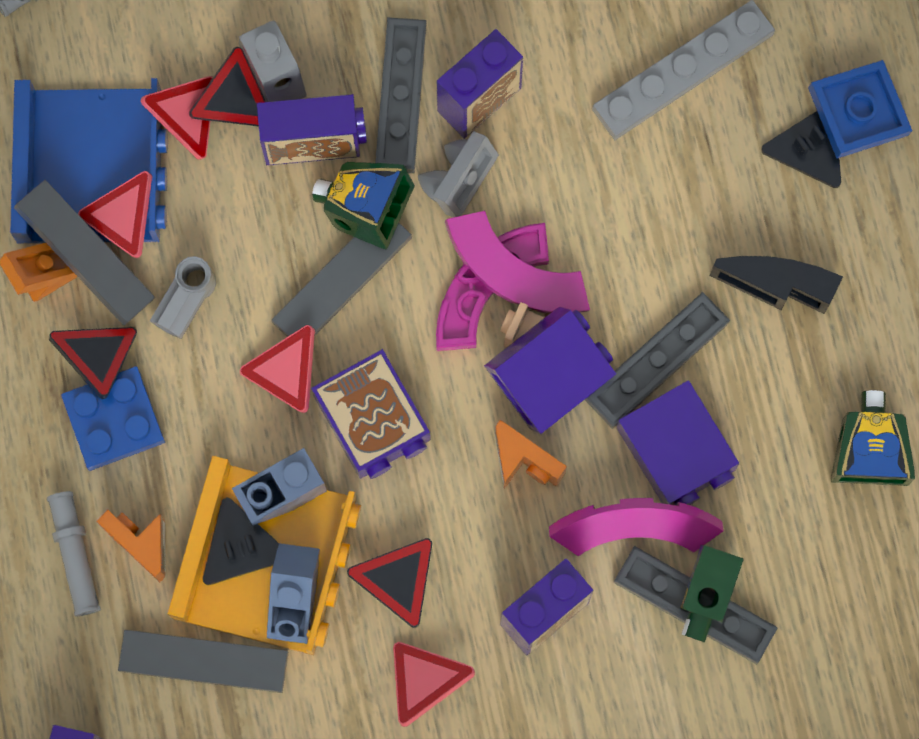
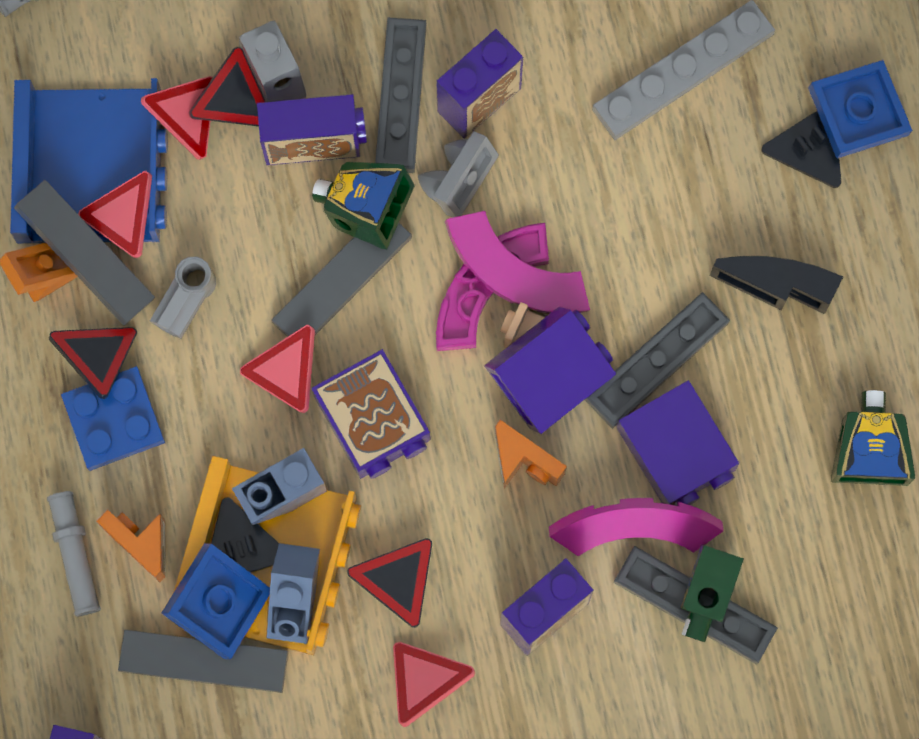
(217, 601): none -> blue plate

